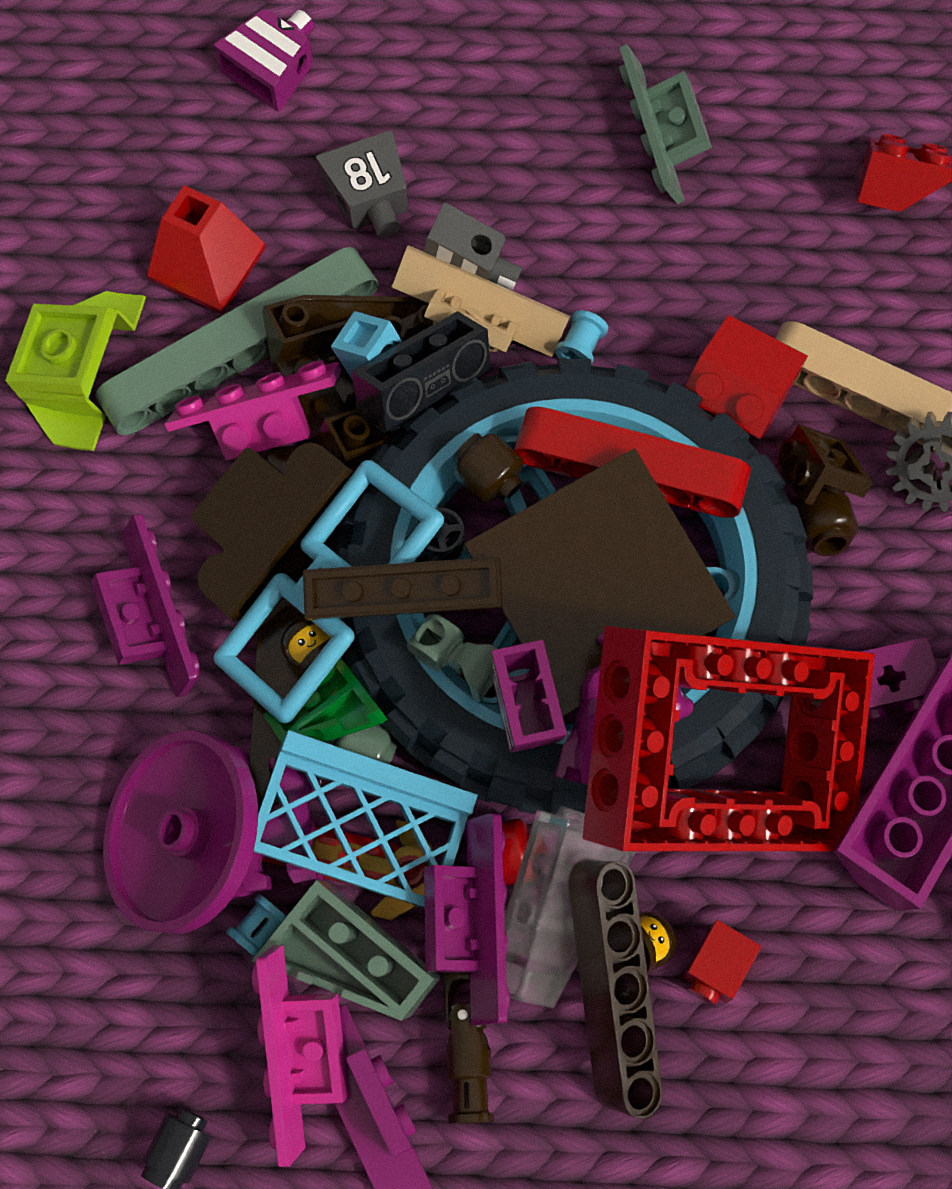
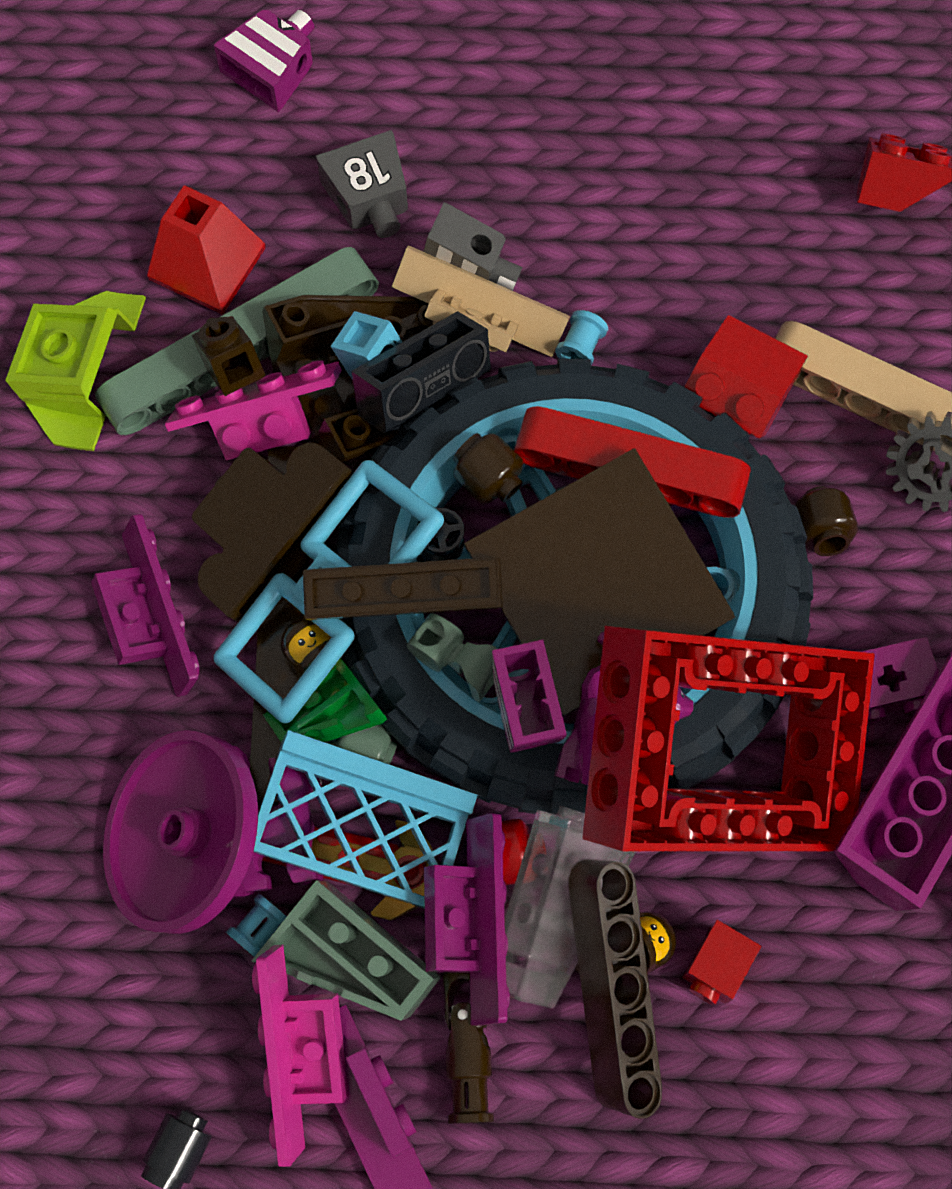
(228, 354): none -> dark brown brick
(670, 120): sand green bracket -> none
(819, 461): dark brown bracket -> none

